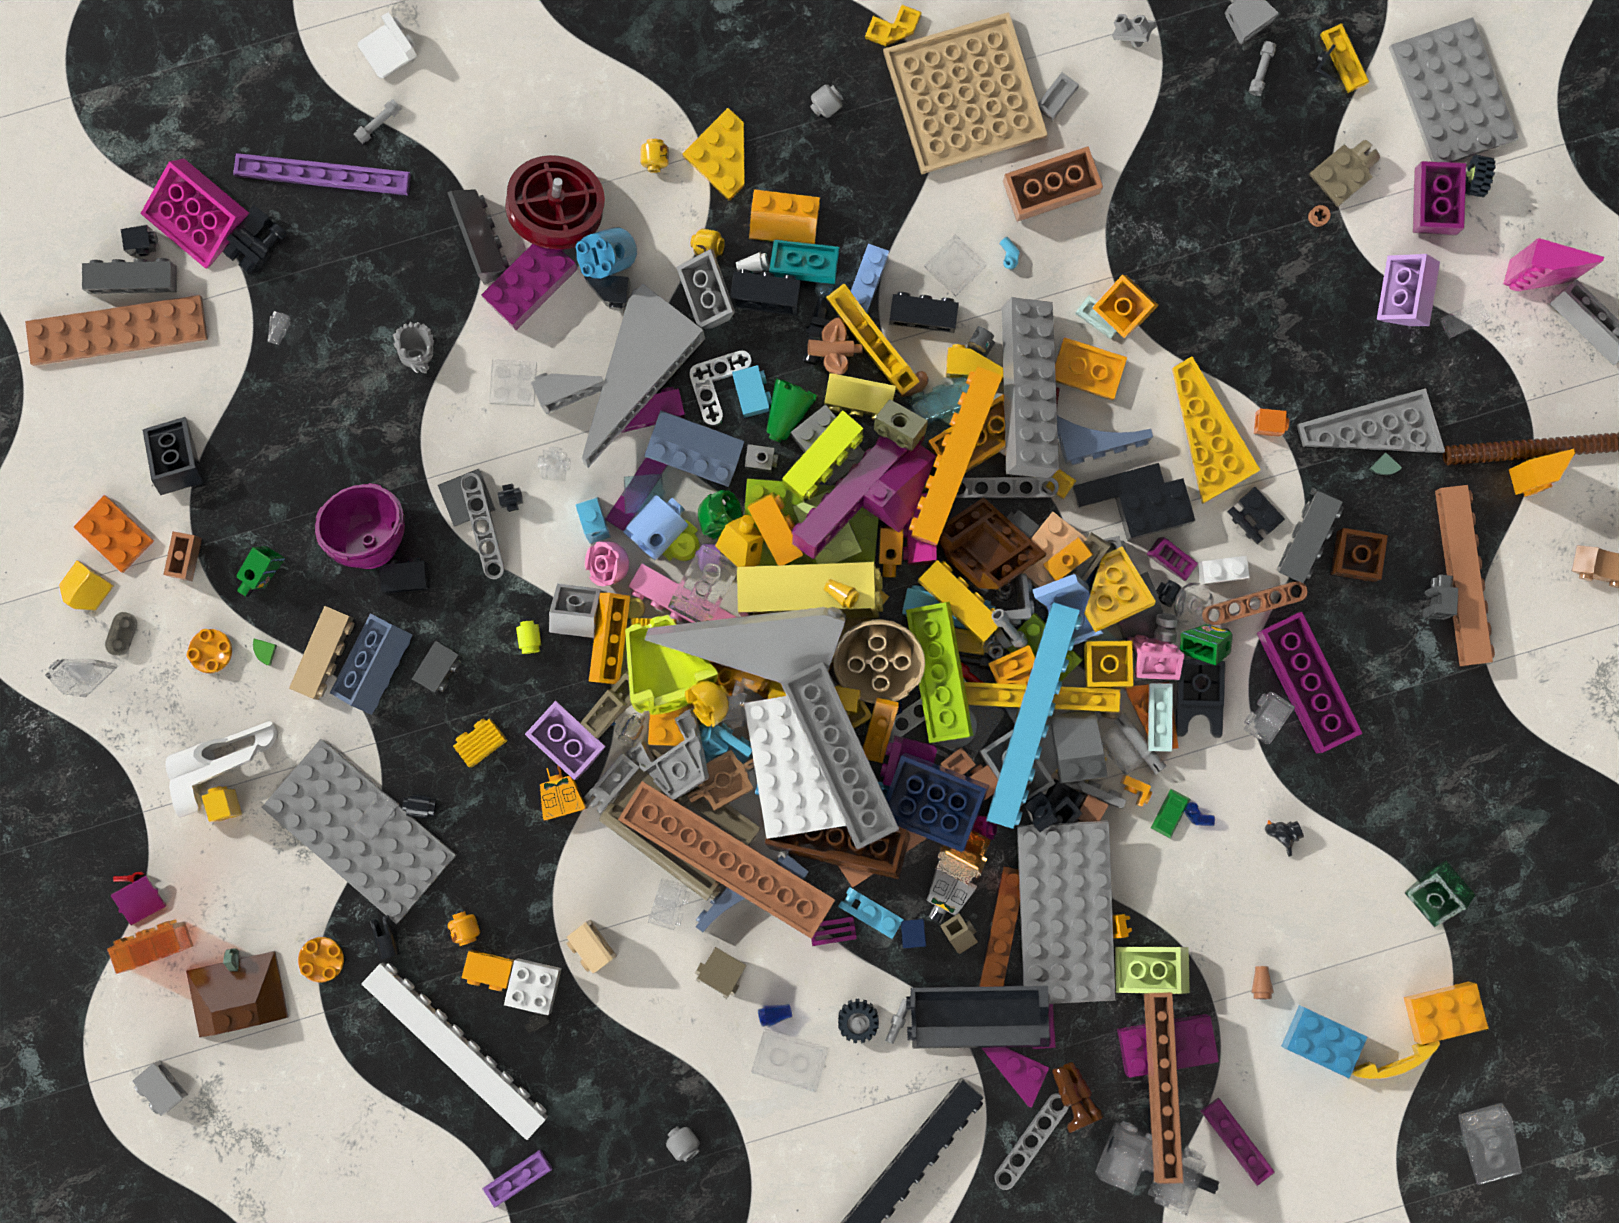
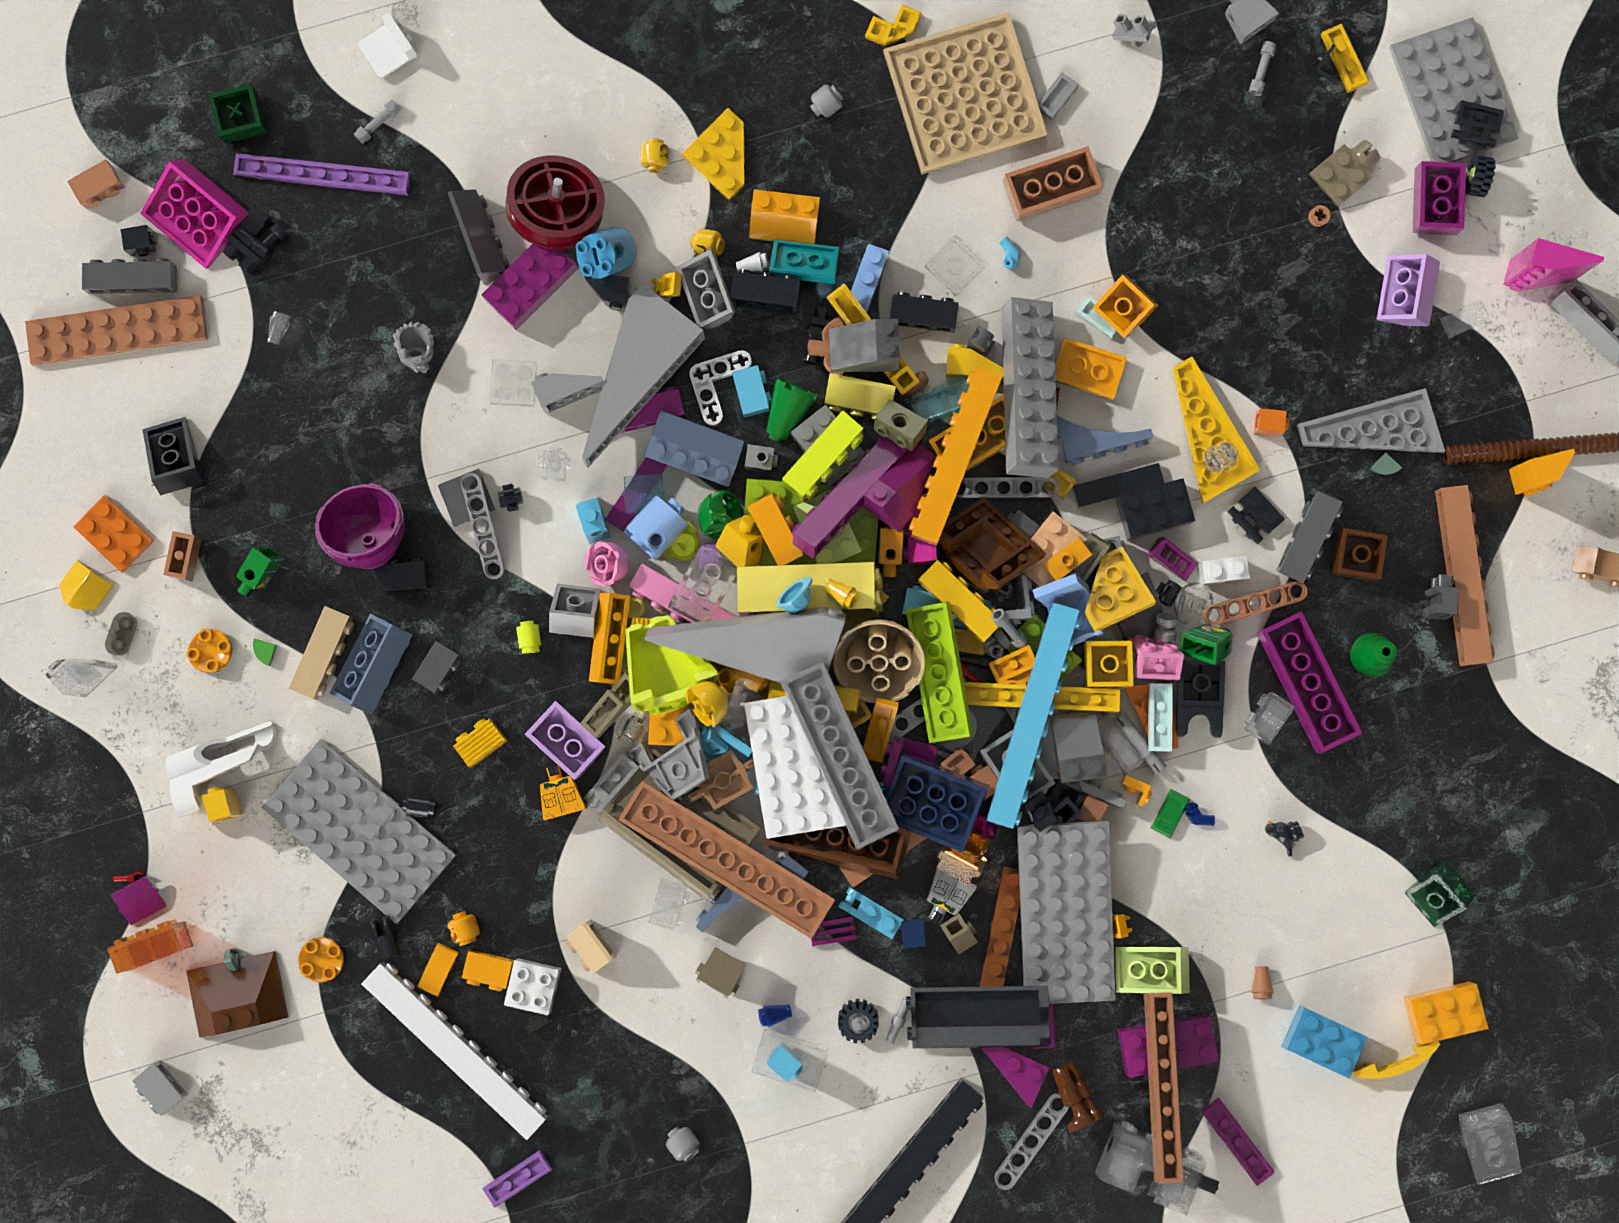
(96, 184): none -> nougat brick
(238, 113): none -> dark green brick
(438, 969): none -> light orange slope
(669, 285): none -> yellow plate
(785, 1062): none -> medium azure brick
(796, 596): none -> medium azure piece
(865, 346): none -> slope
(1220, 457): none -> clear head
(1373, 654): none -> green cone
(1479, 117): none -> black plate

